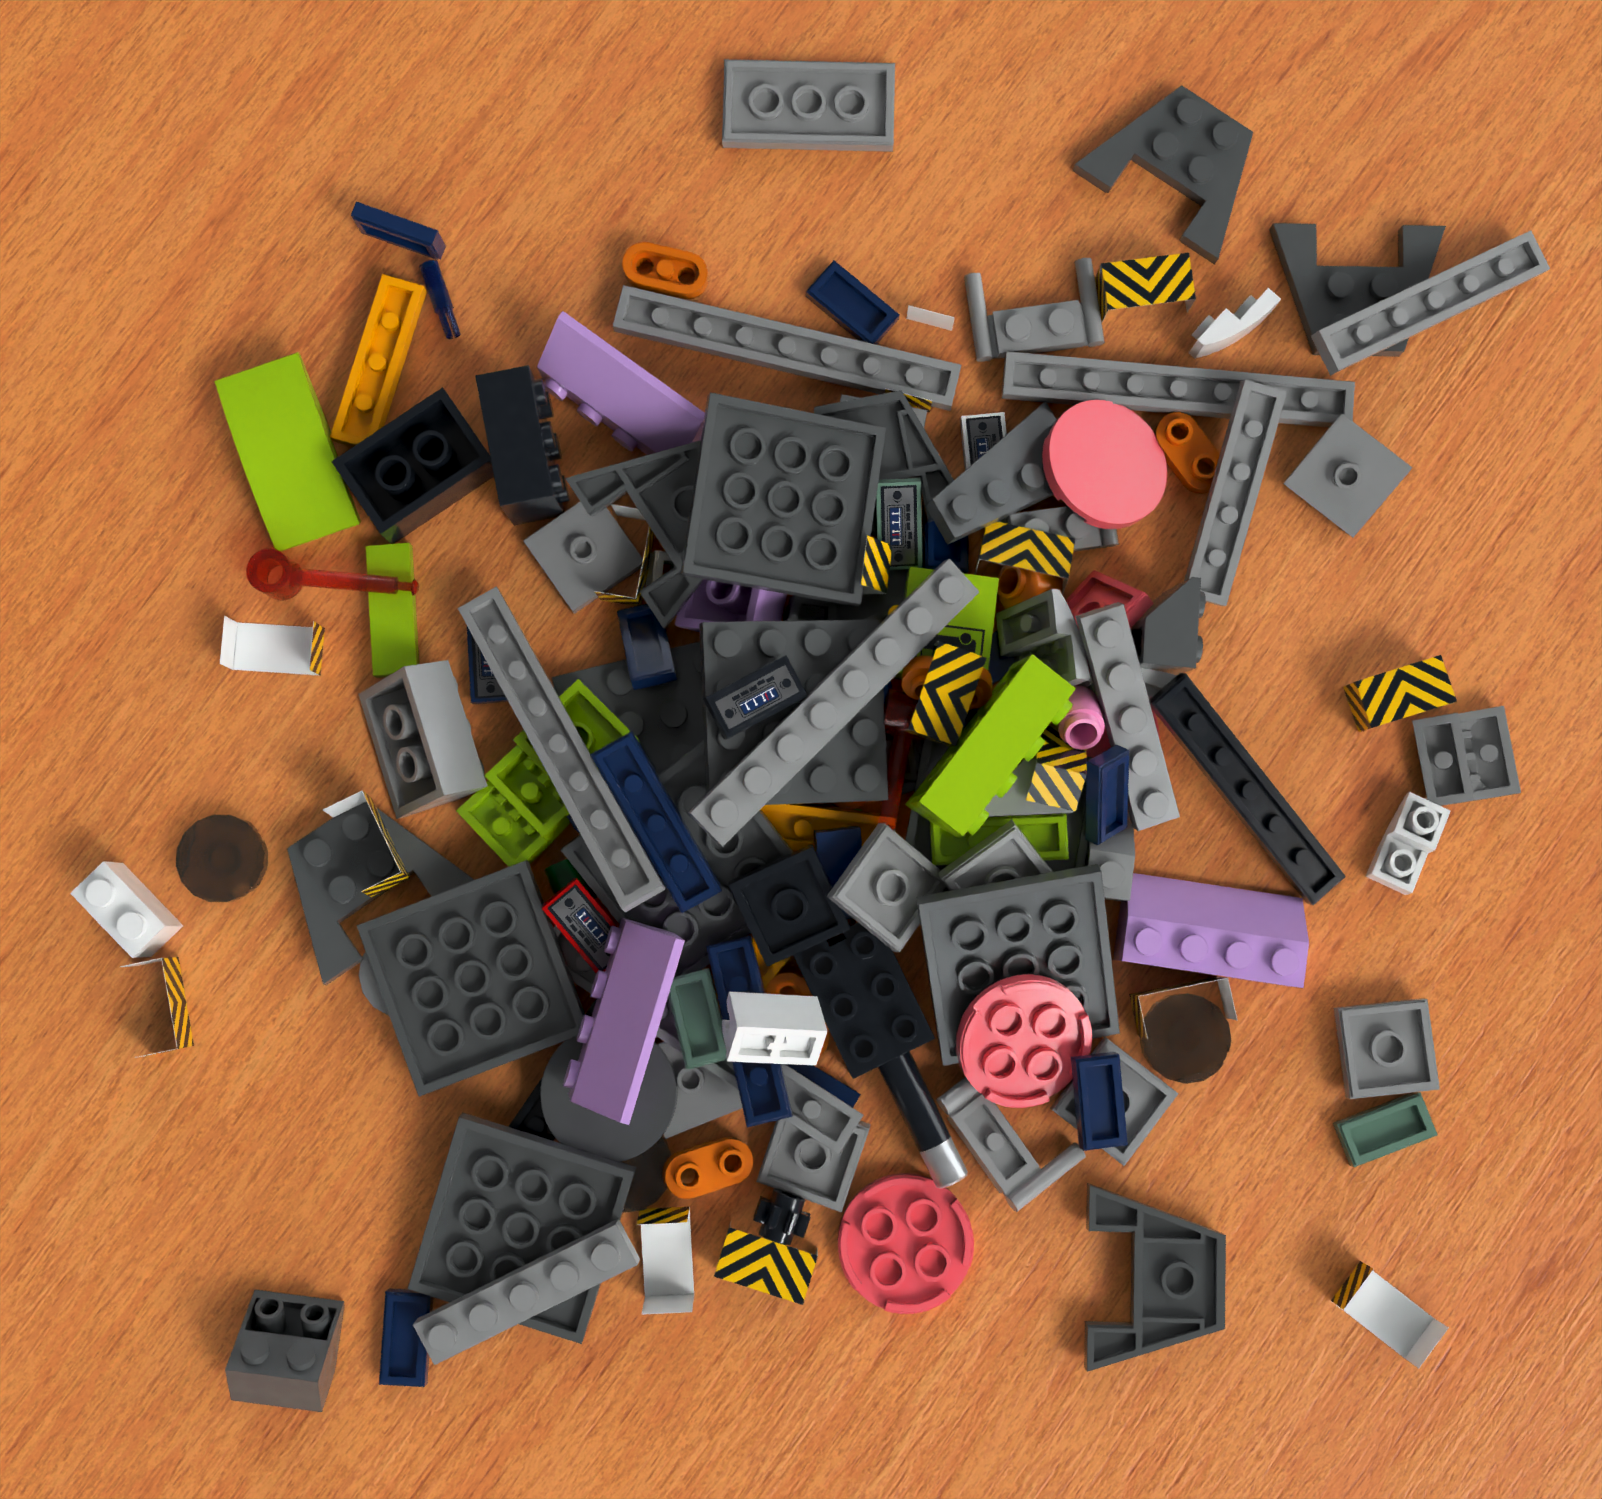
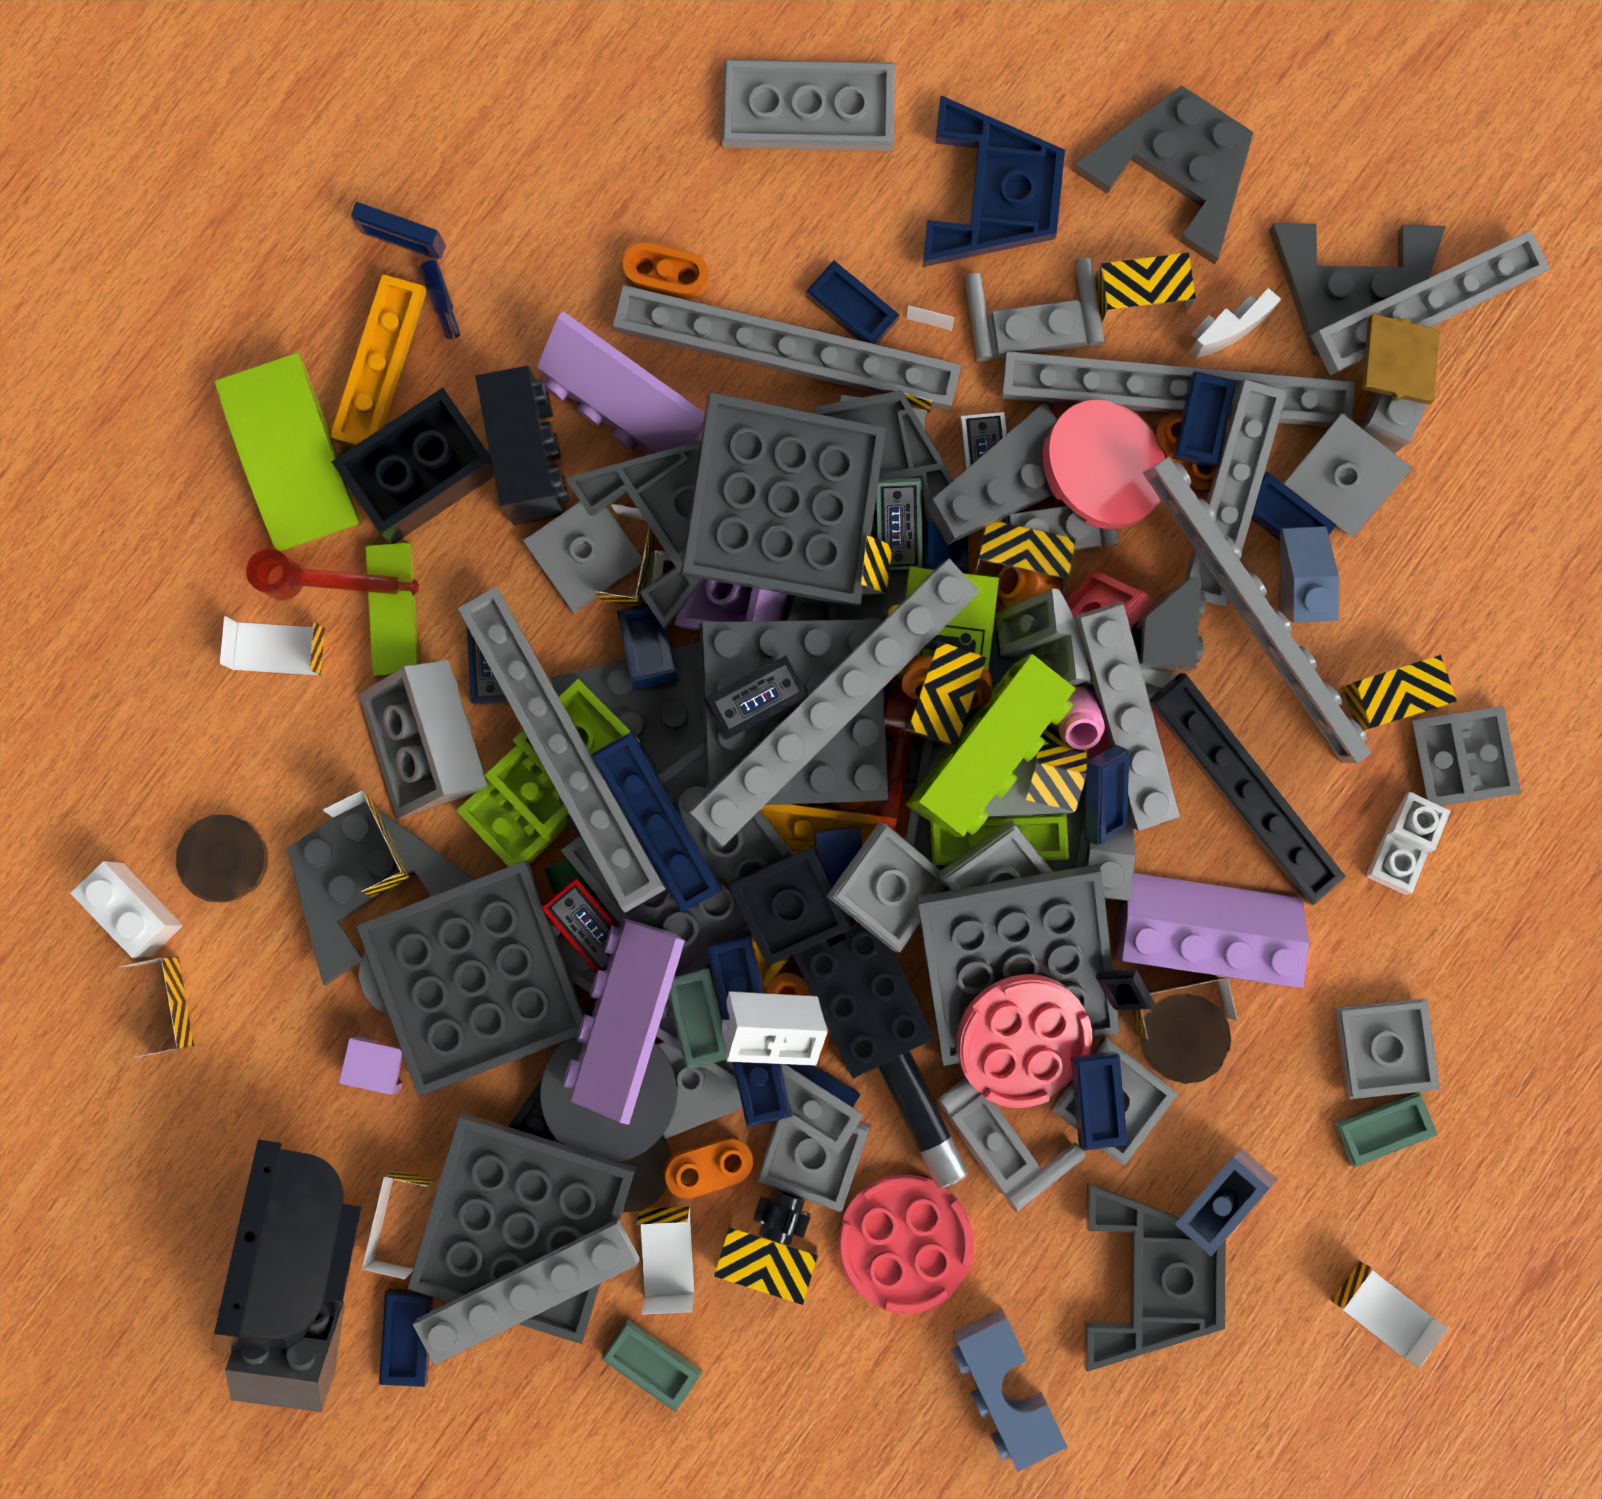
(286, 1253): none -> black container
(369, 1262): none -> white sticker
(372, 1066): none -> lavender panel
(651, 1364): none -> sand green tile
(1012, 192): none -> dark blue wing
(1024, 1426): none -> sand blue arch
(1125, 990): none -> black slope
(1204, 419): none -> dark blue tile
(1226, 1202): none -> sand blue slope
(1248, 597): none -> light grey plate
(1282, 508): none -> dark blue tile
(1308, 575): none -> sand blue slope
(1391, 420): none -> light grey slope
(1400, 359): none -> pearl gold piece

